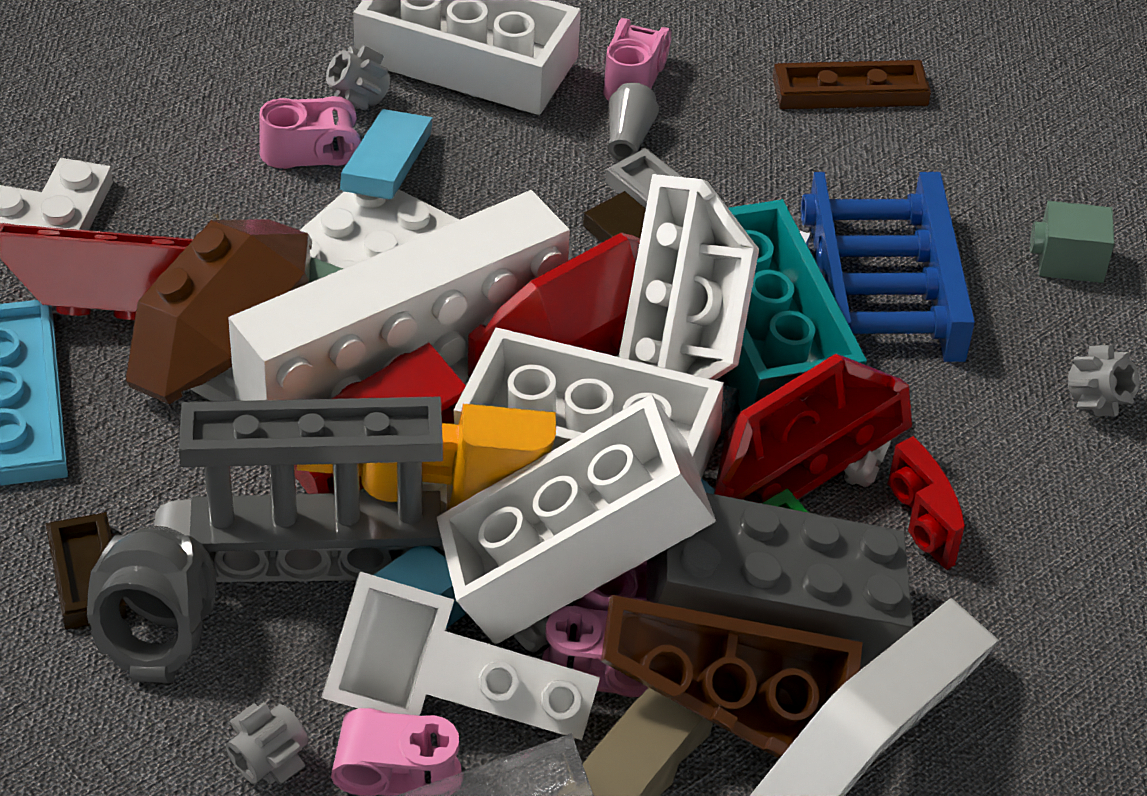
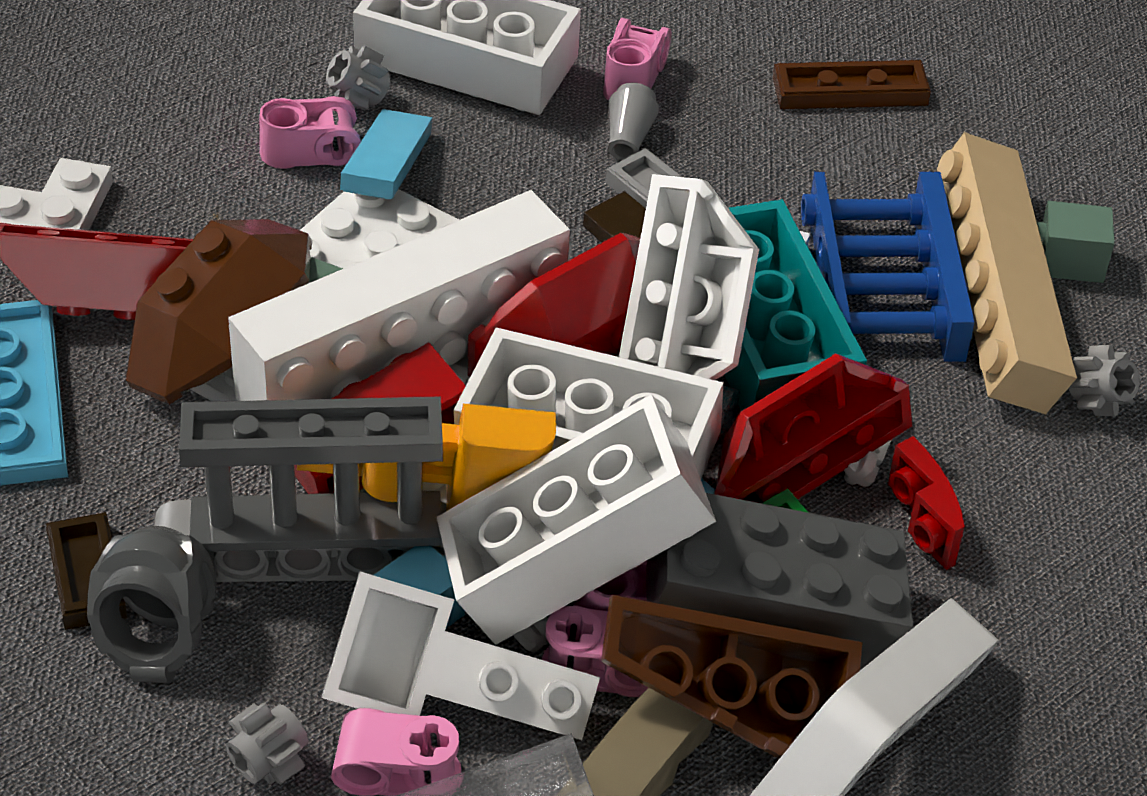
(1006, 275): none -> tan brick

